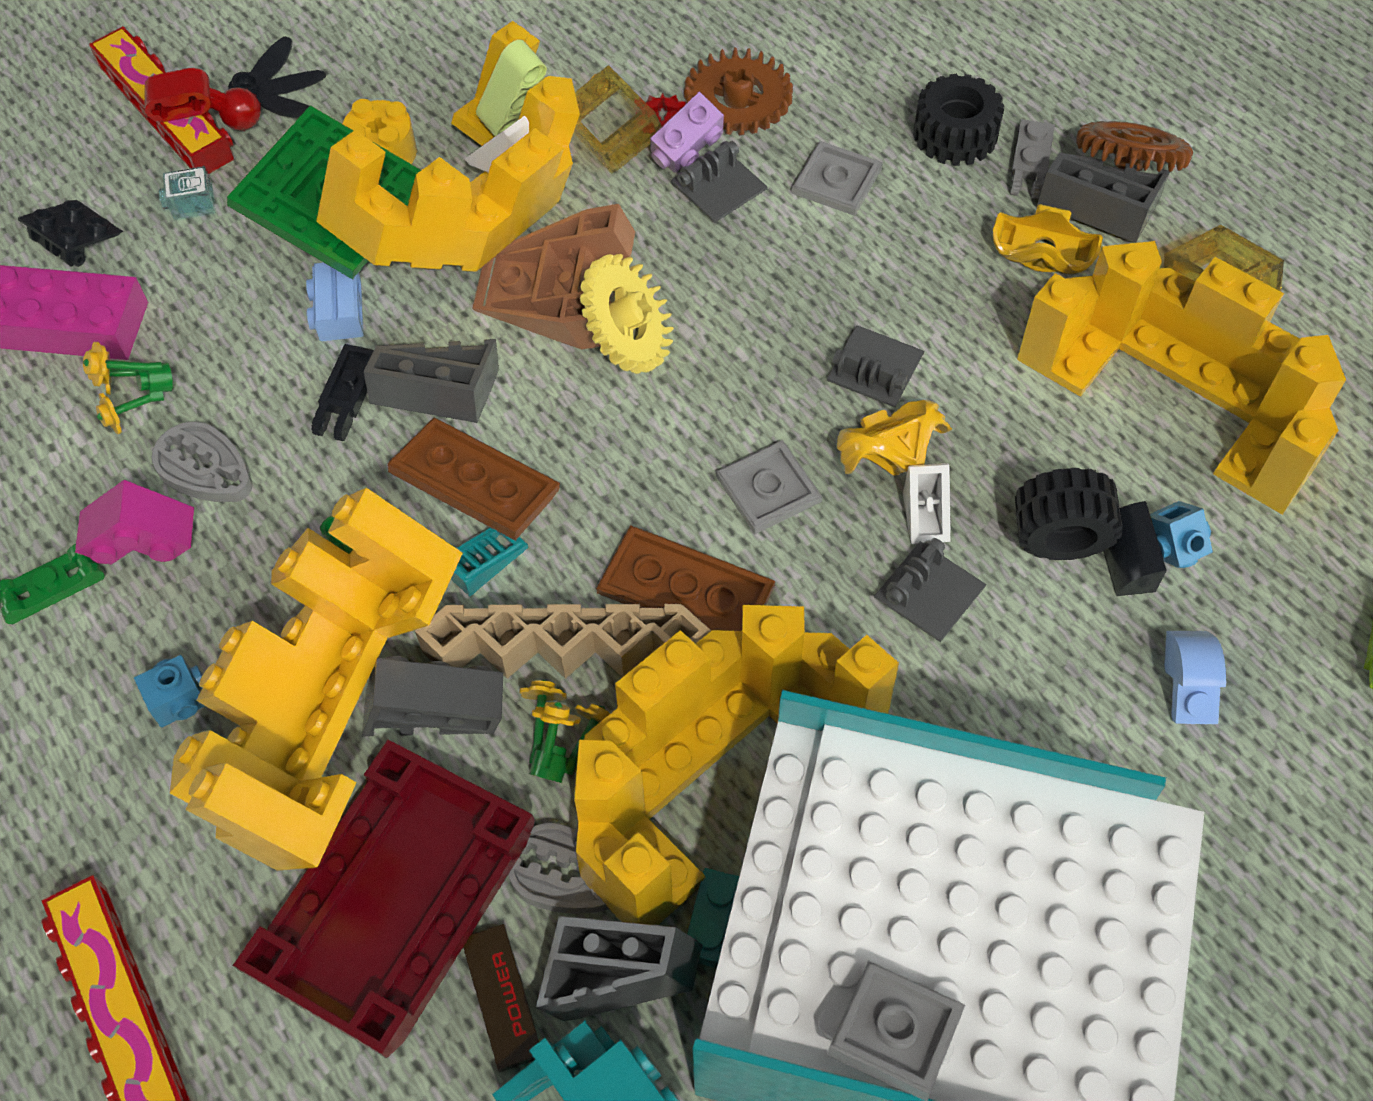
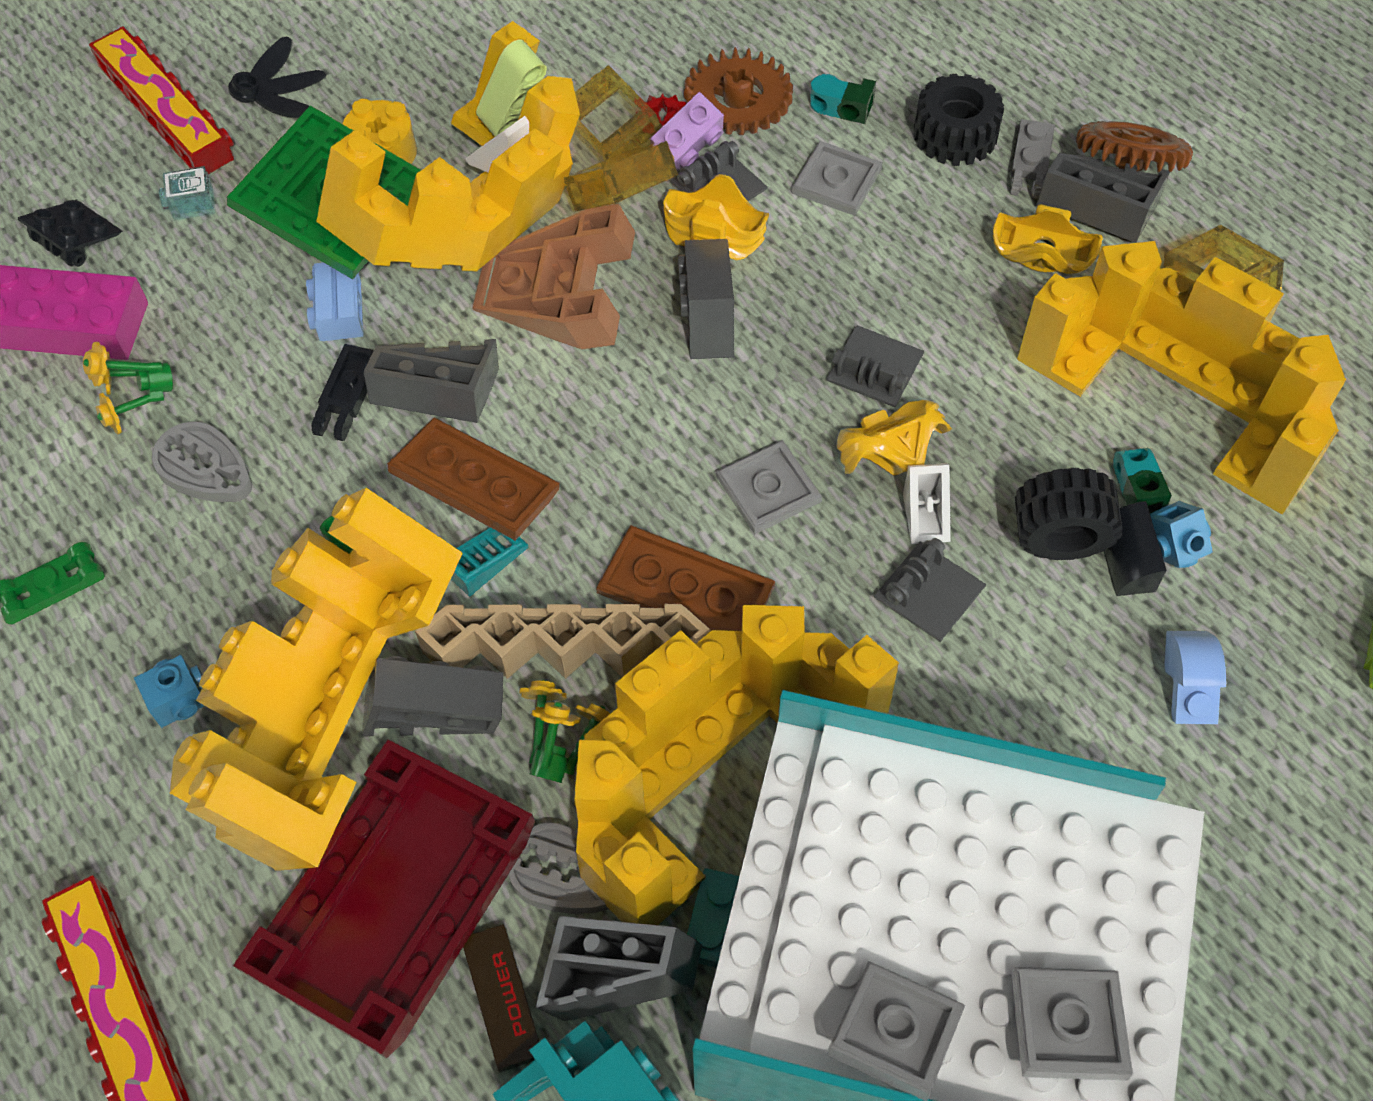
(134, 520): dark pink brick -> none
(189, 94): red beam -> none
(621, 176): none -> clear yellow window
(632, 308): light yellow gear -> none
(707, 298): none -> dark grey wedge
(715, 213): none -> yellow piece
(842, 98): none -> leg
(1071, 1024): none -> light grey tile
(1141, 478): none -> leg

